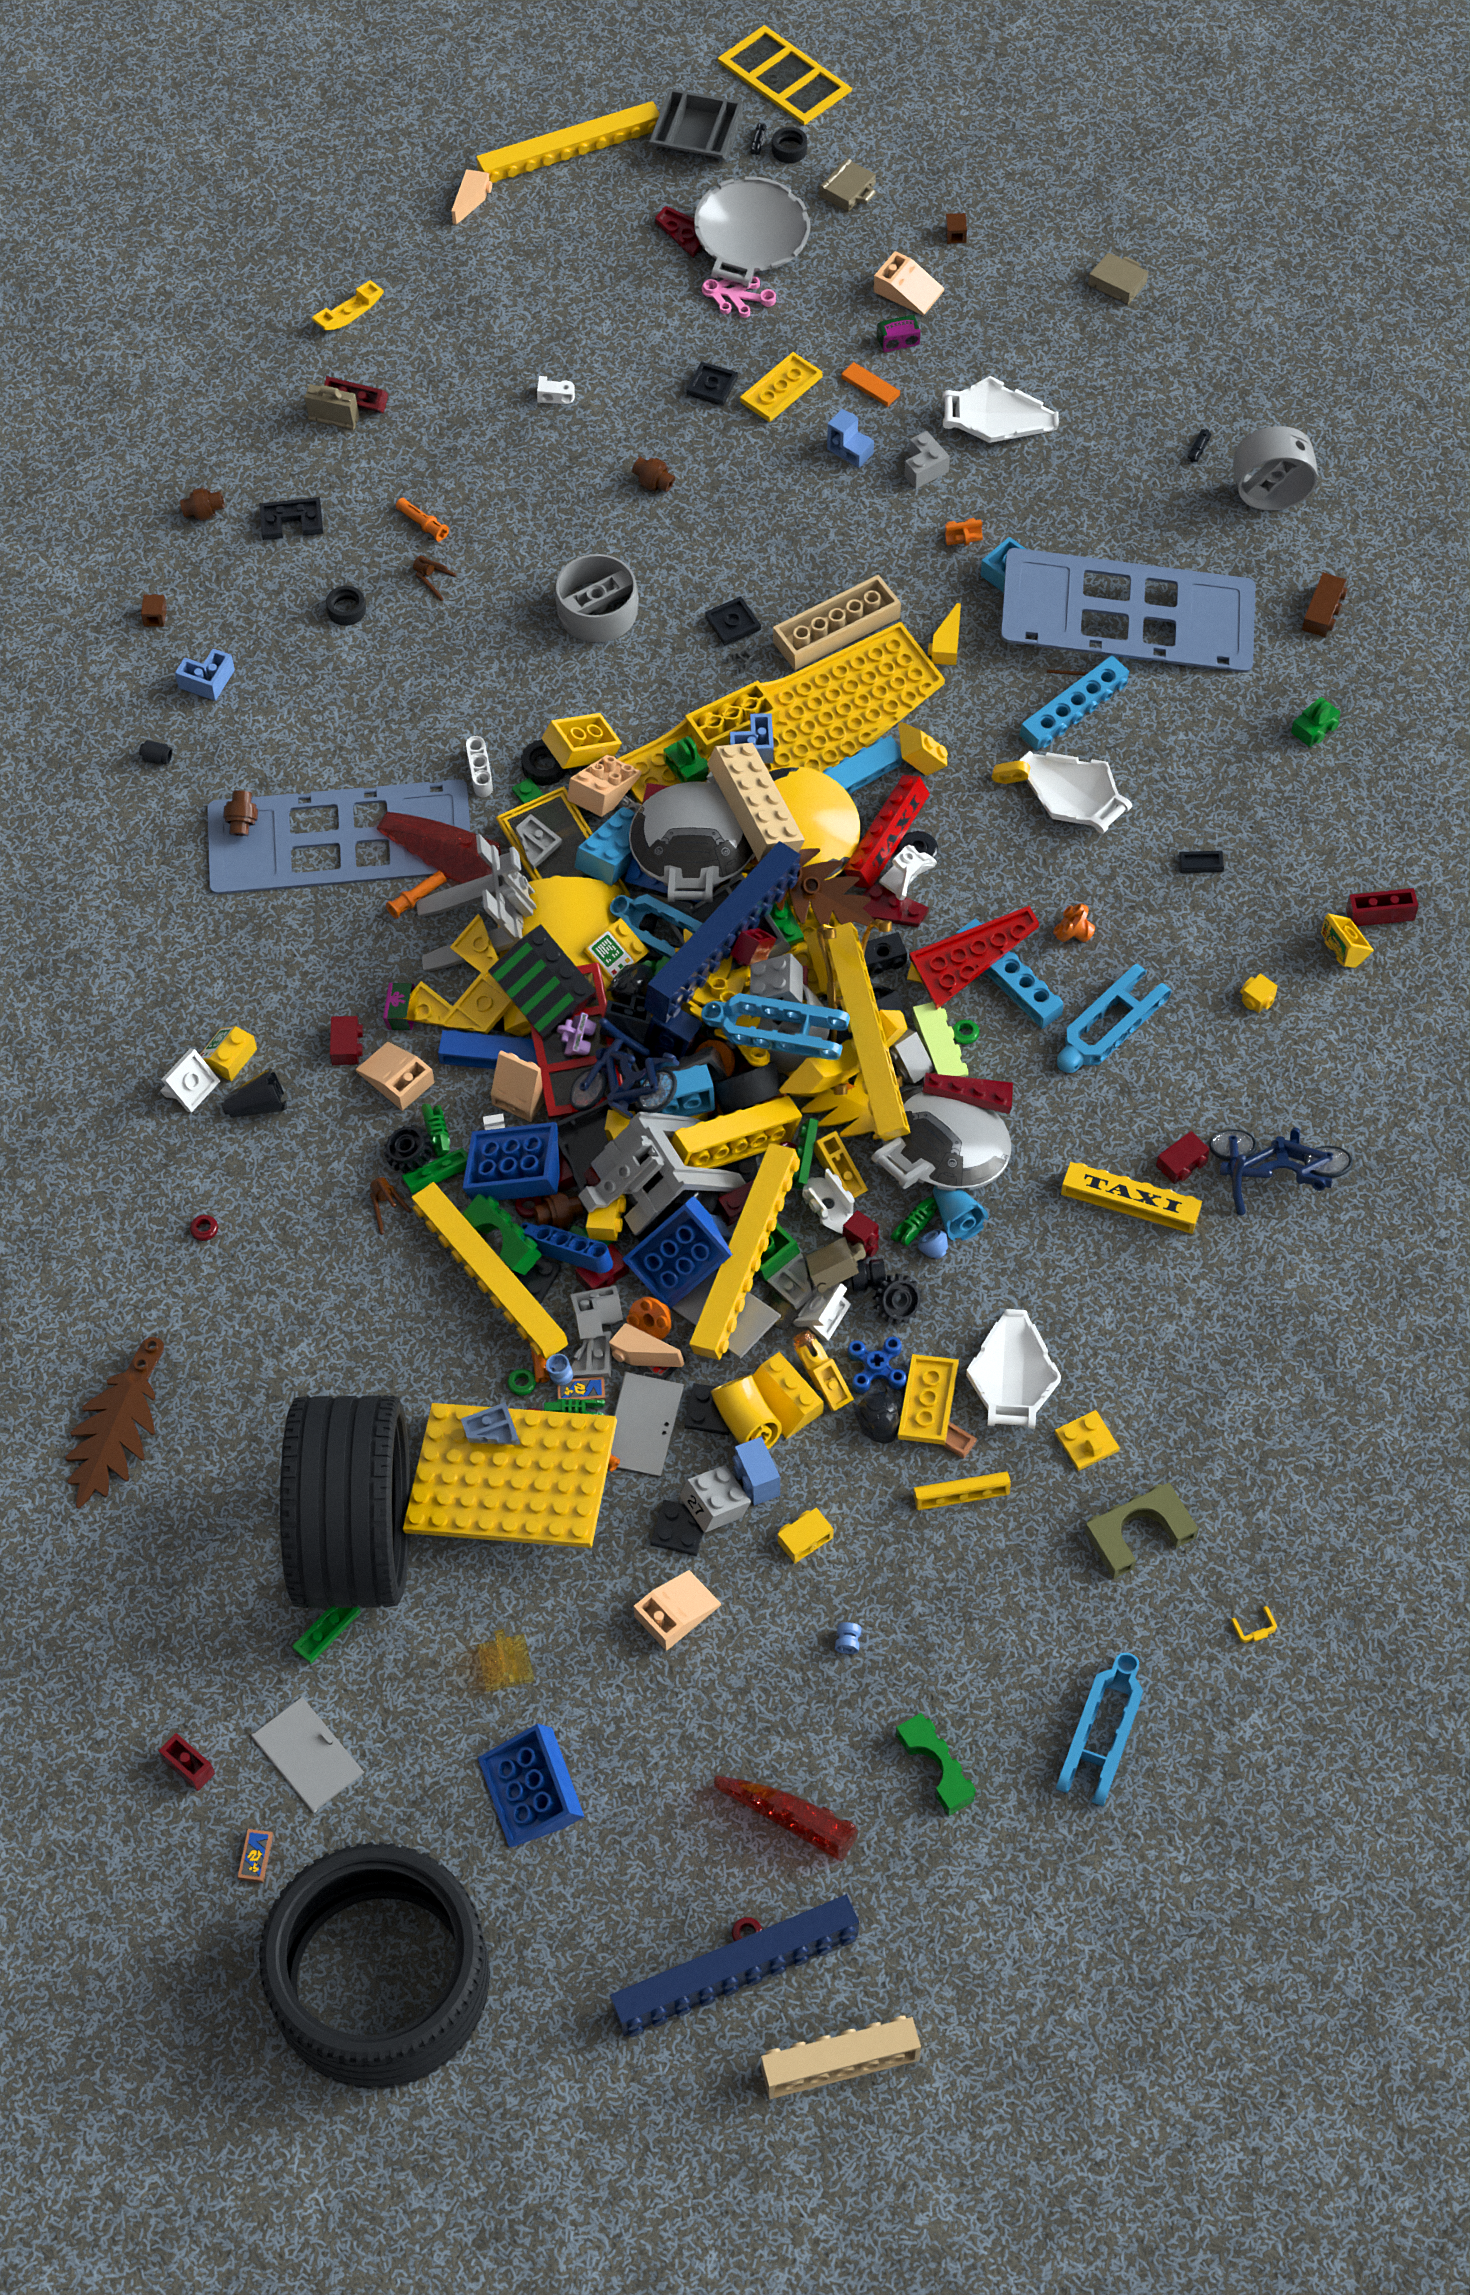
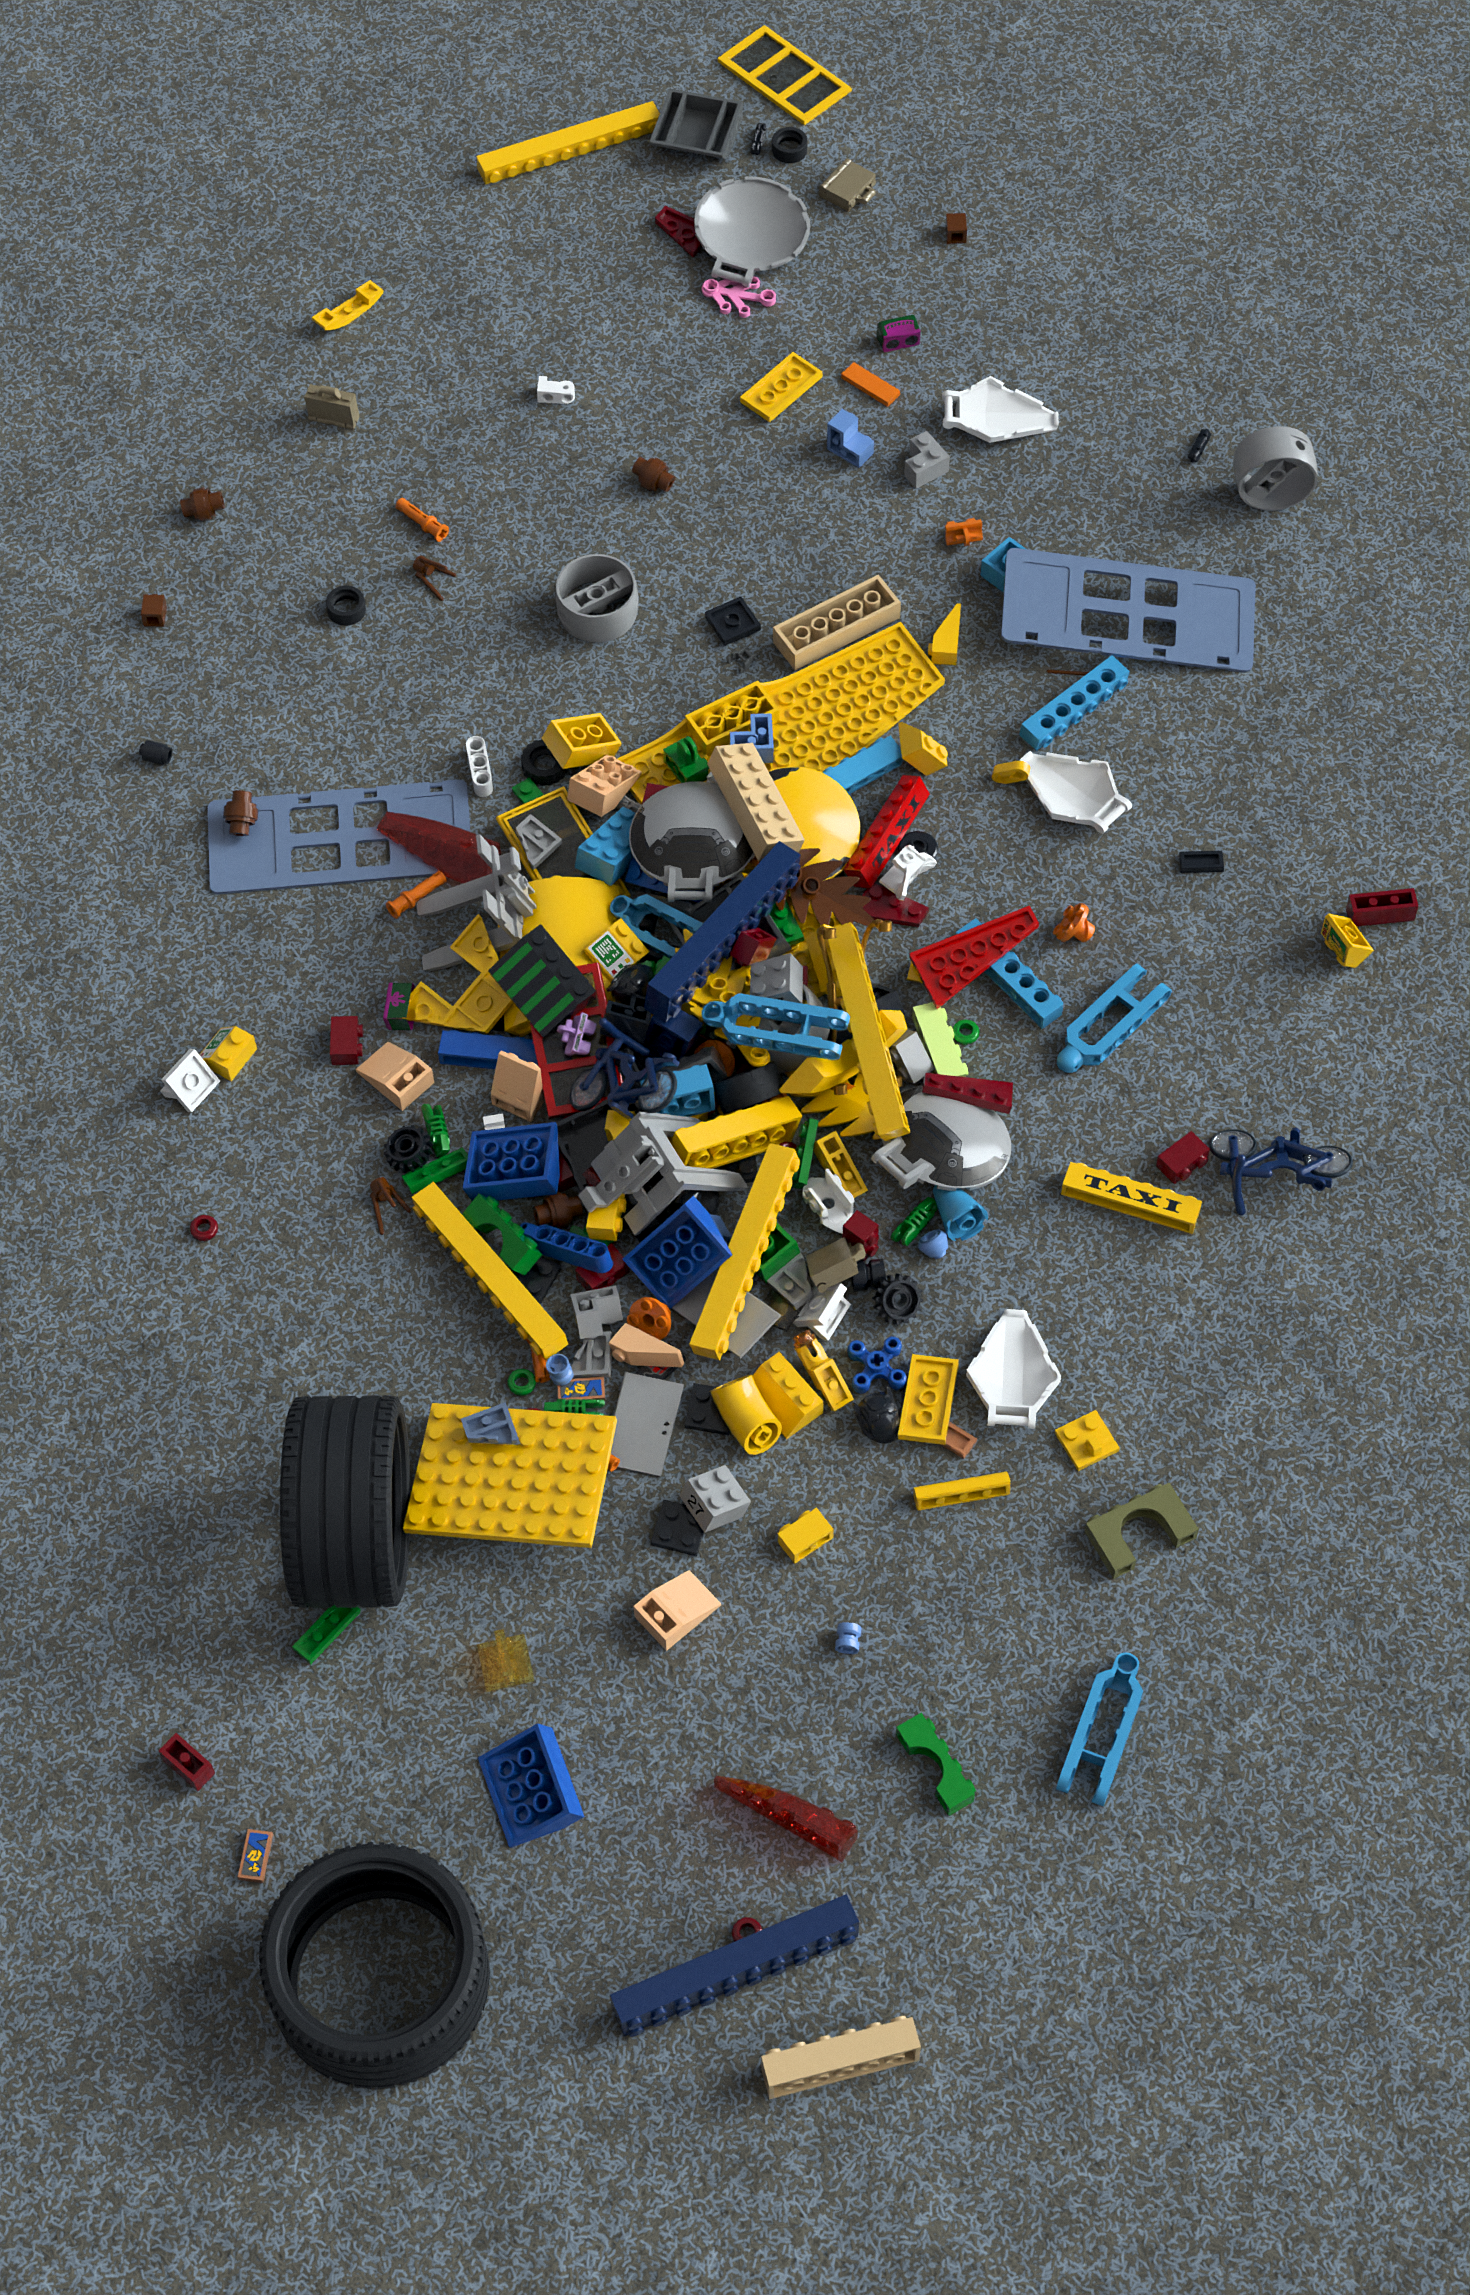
(115, 1425): reddish brown plant -> none
(206, 678): medium blue brick -> none
(256, 1096): black cone -> none
(301, 1752): light grey container -> none
(306, 510): black plate -> none
(366, 396): dark red brick -> none
(471, 194): light nougat slope -> none
(526, 1213): dark red piece -> none
(712, 383): black plate -> none
(732, 1204): dark red brick -> none
(757, 1471): medium blue brick -> none
(891, 947): black brick -> none
(907, 284): light nougat slope -> none
(1118, 277): dark tan piece -> none
(1258, 993): yellow brick -> none
(1259, 1634): yellow piece -> none
(1316, 722): green brick -> none
(1325, 605): reddish brown brick -> none

